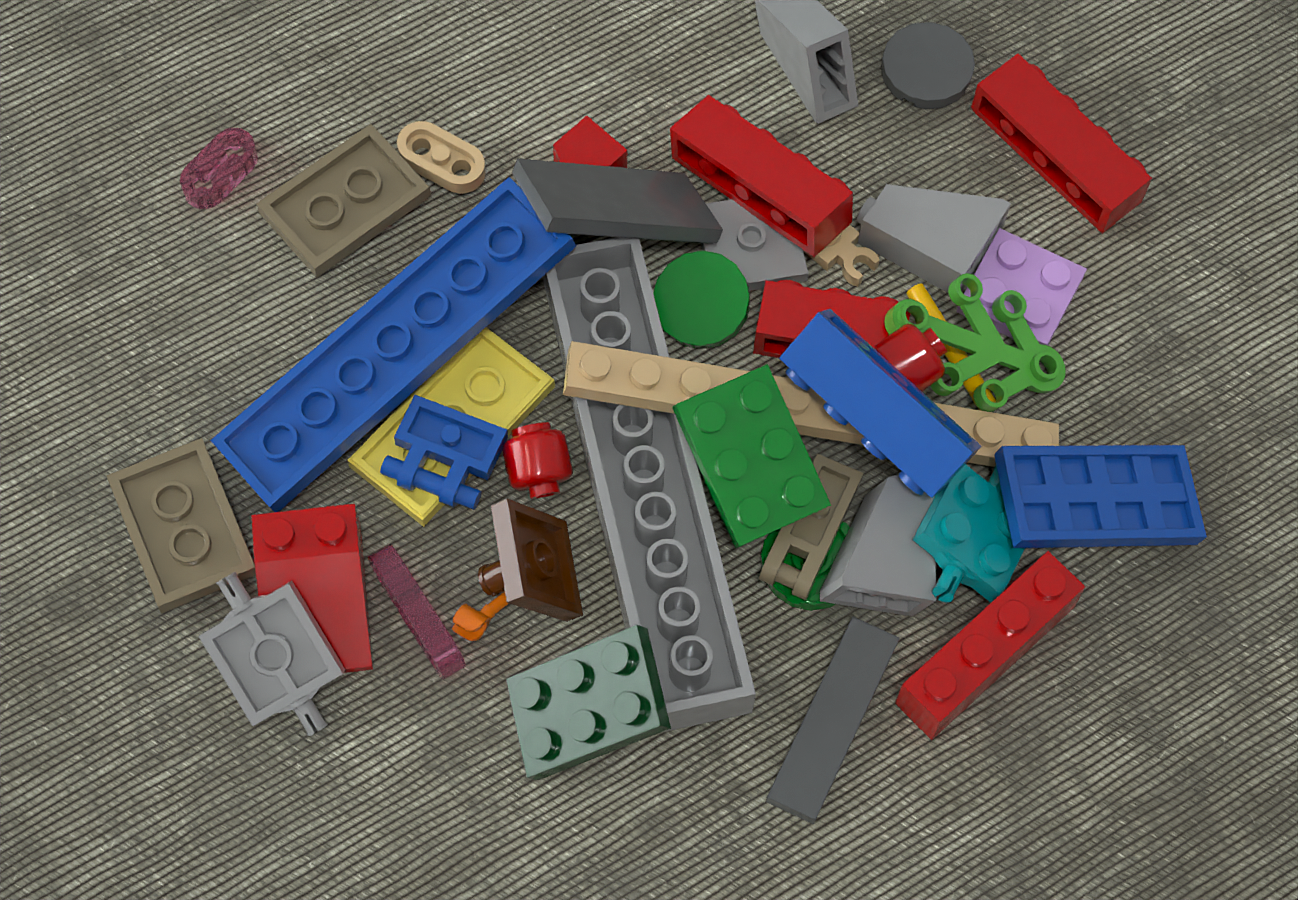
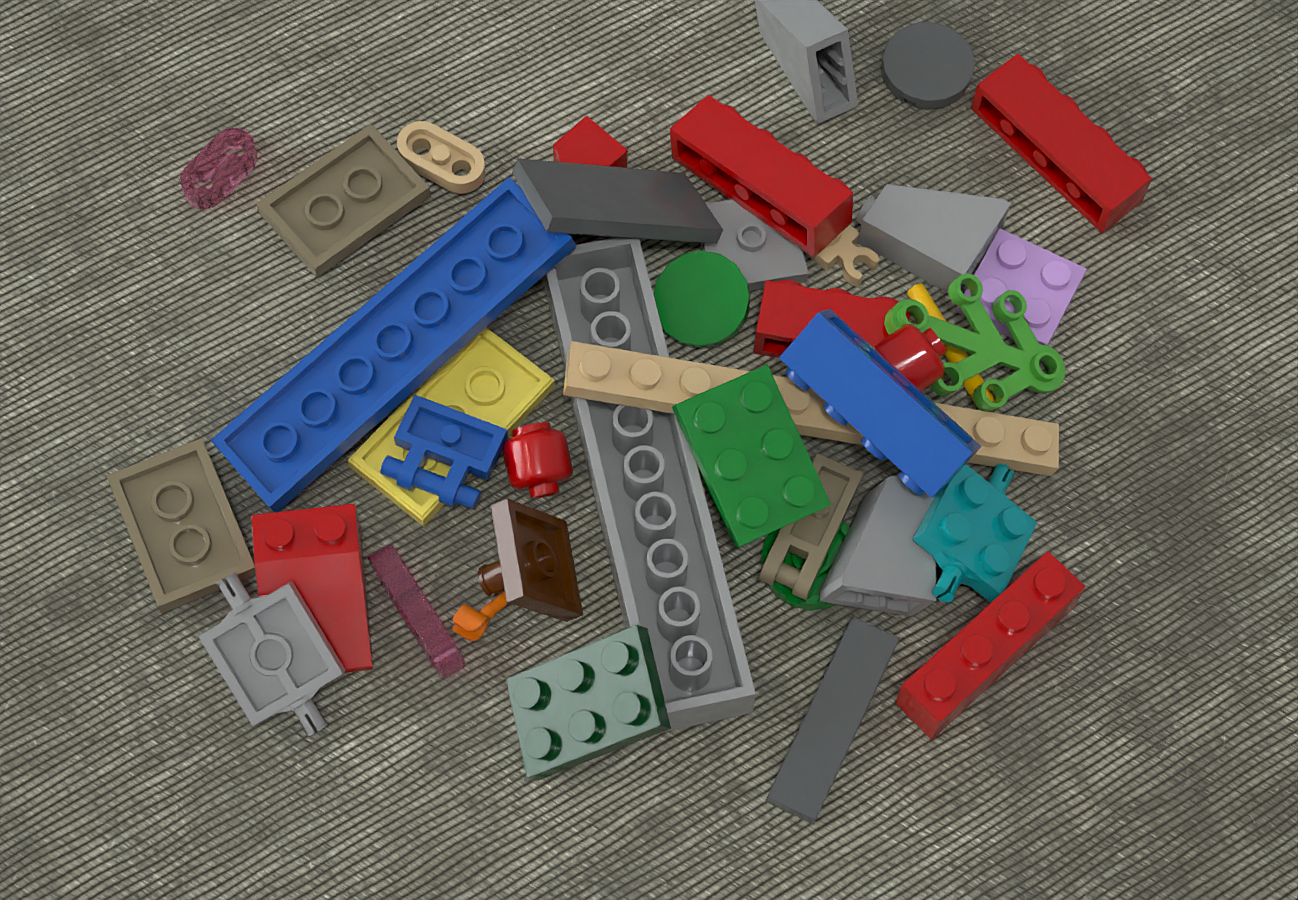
(1099, 496): blue plate -> none

